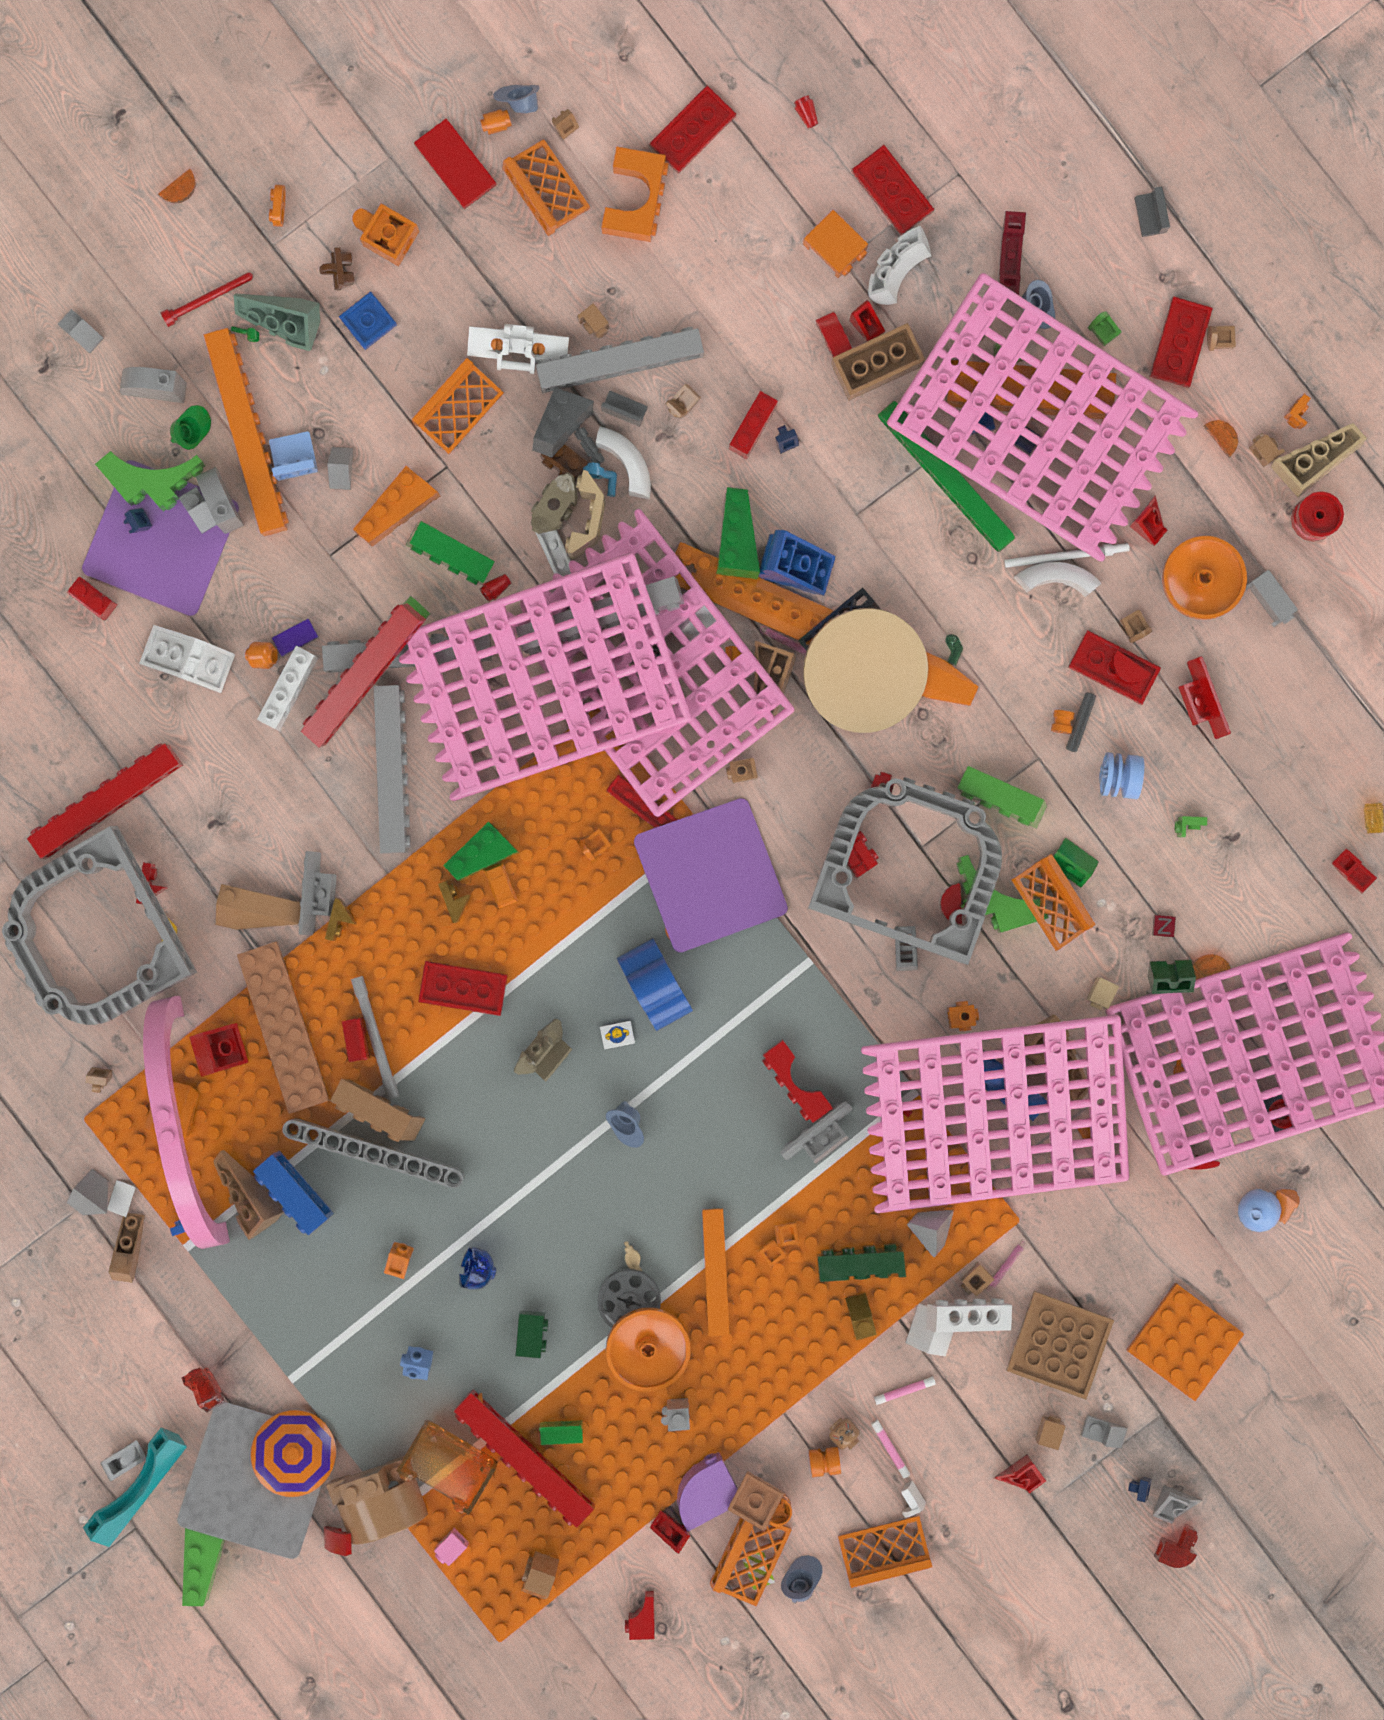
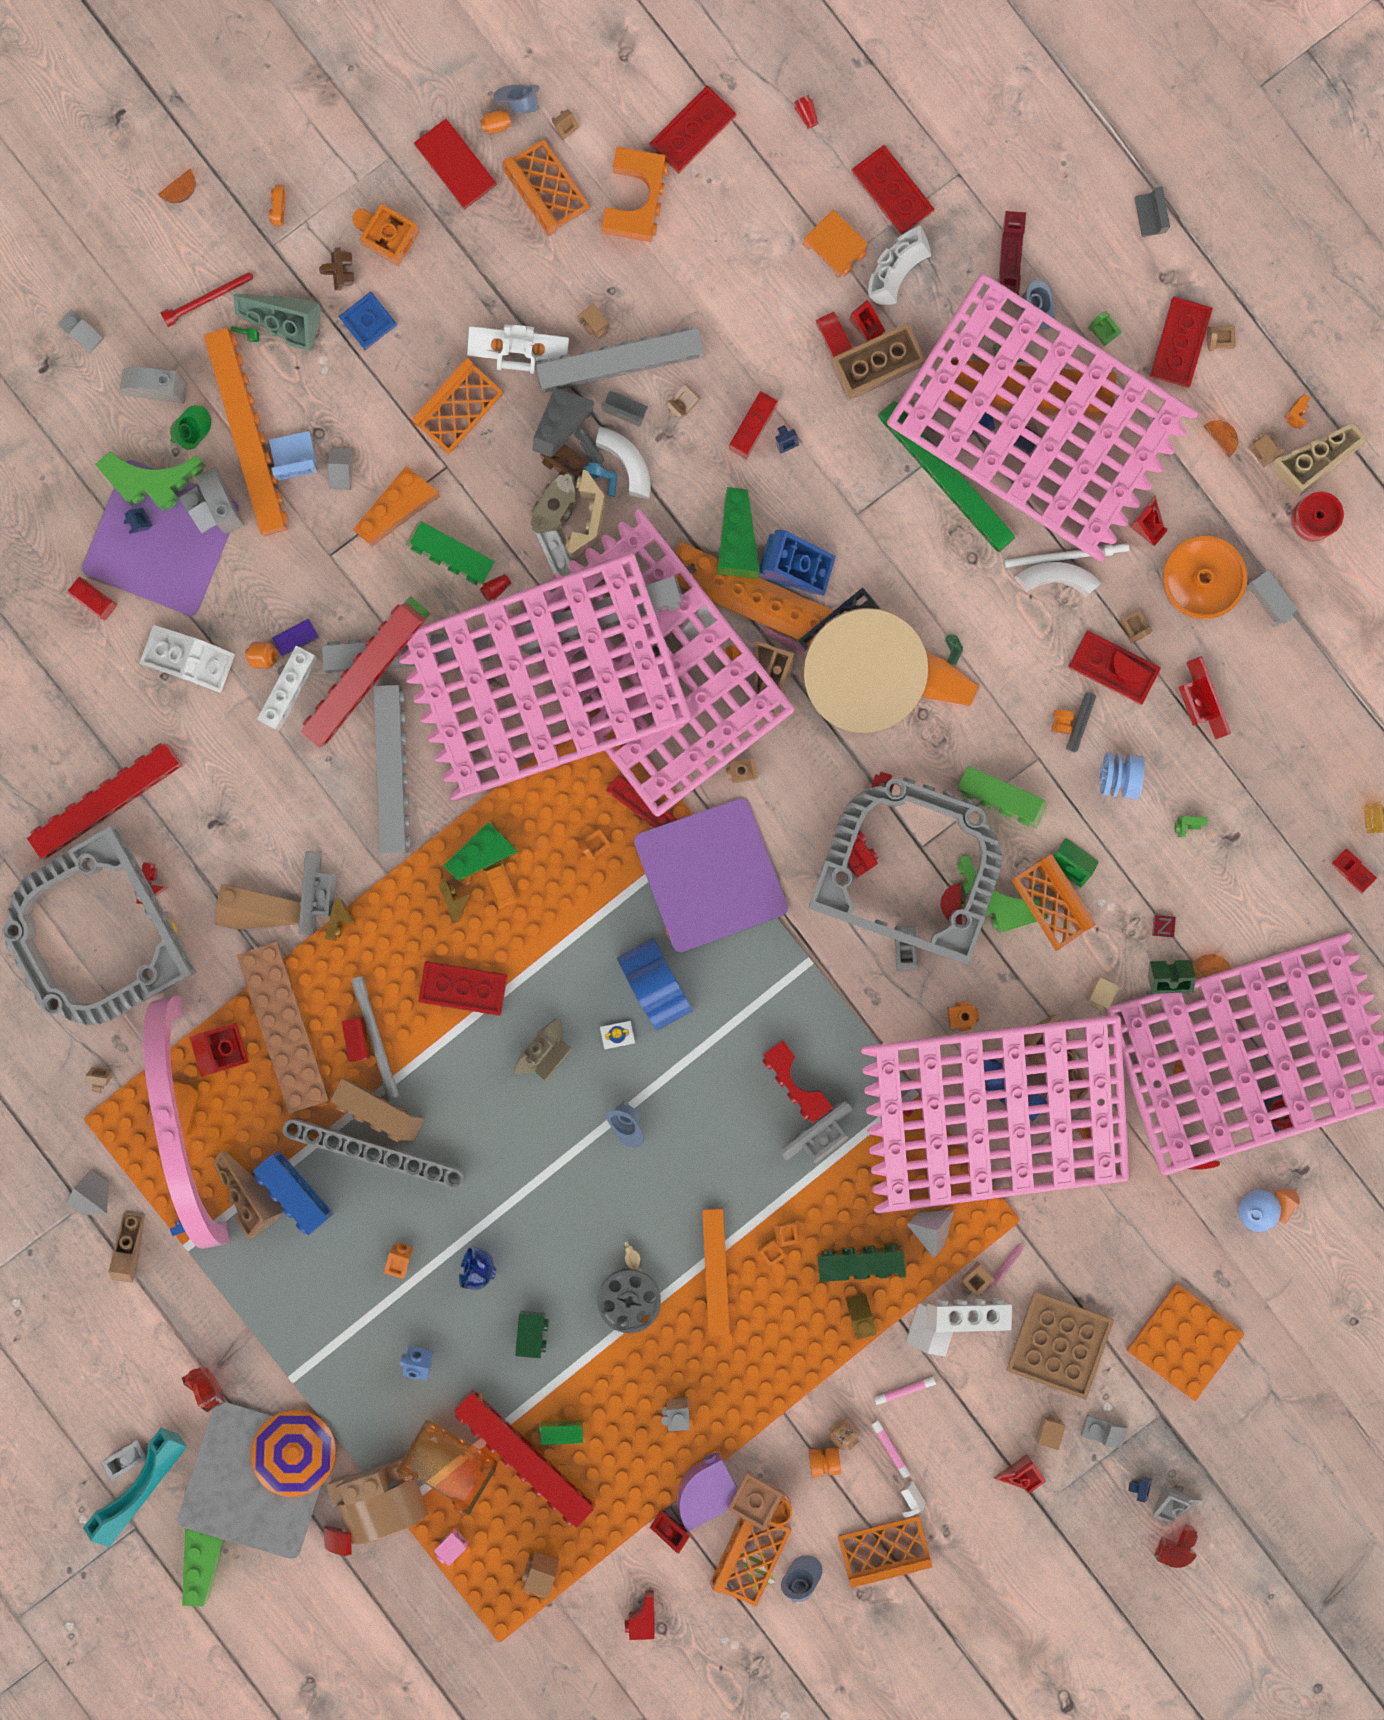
(121, 1198): white sticker -> none
(647, 1349): orange dish -> none

